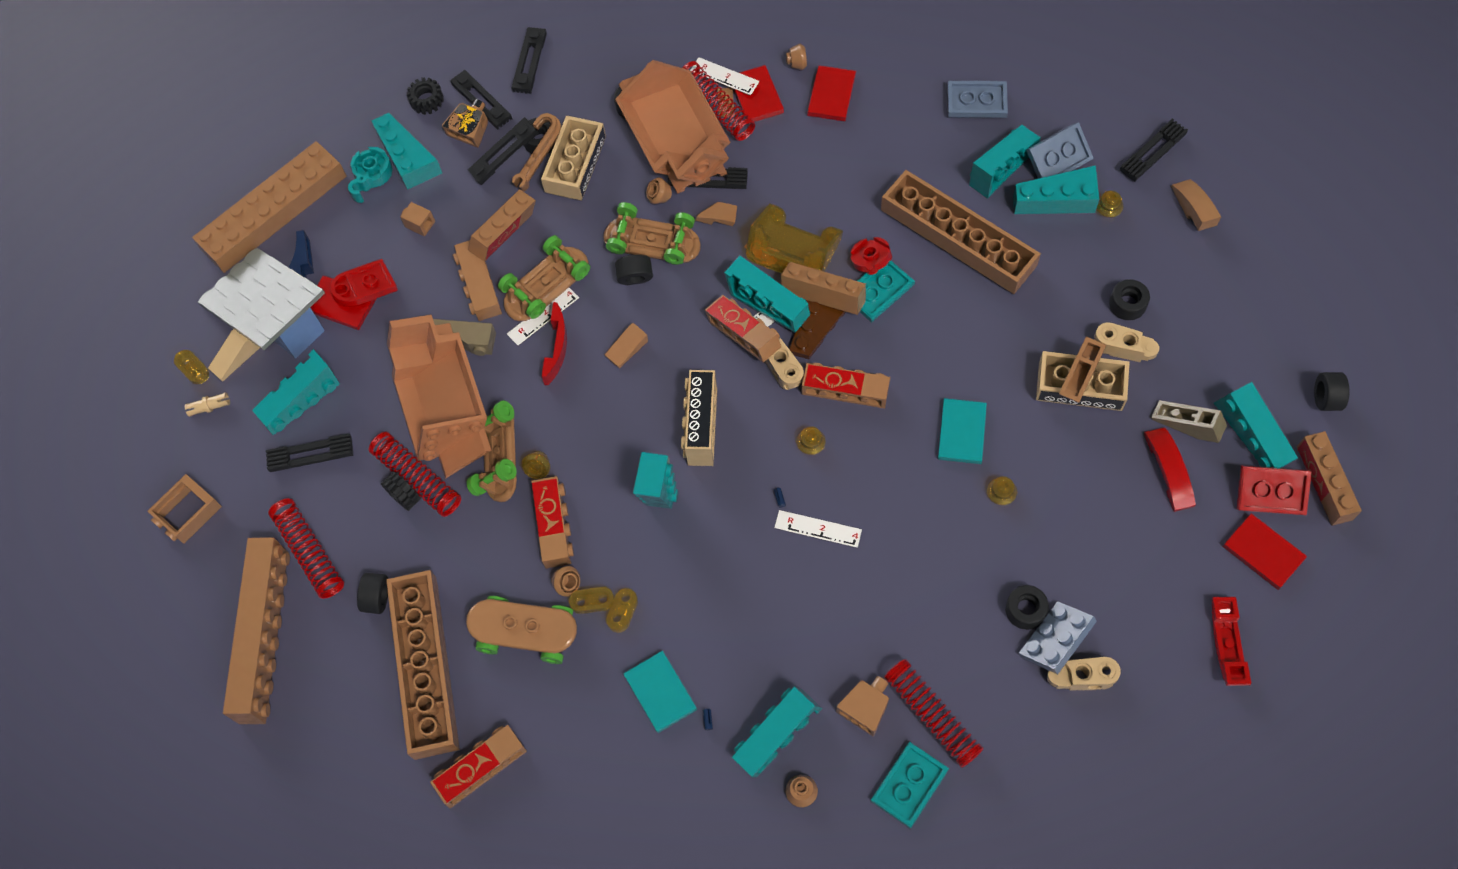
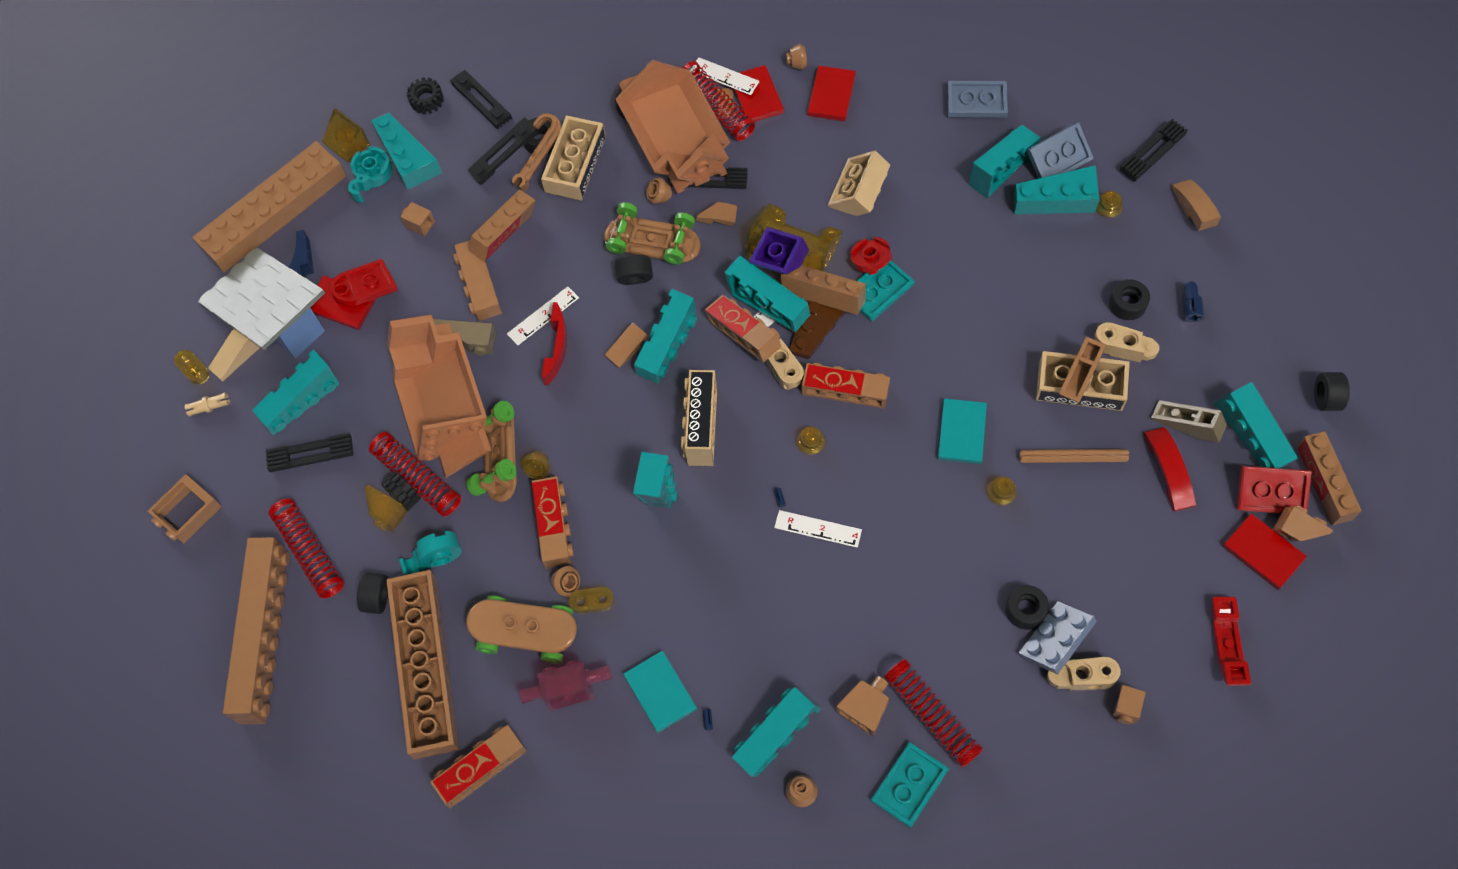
(344, 136): none -> clear yellow slope
(384, 510): none -> clear yellow slope
(432, 552): none -> teal piece
(467, 123): torso -> none
(525, 81): black container -> none
(544, 282): medium nougat piece -> none
(565, 685): none -> clear pink brick
(622, 609): clear yellow plate -> none
(666, 337): none -> teal wedge
(779, 251): none -> dark purple slope
(859, 184): none -> tan slope
(960, 231): medium nougat brick -> none
(1074, 455): none -> medium nougat axle
(1128, 705): none -> medium nougat brick
(1191, 300): none -> dark blue hinge
(1298, 526): none -> medium nougat slope

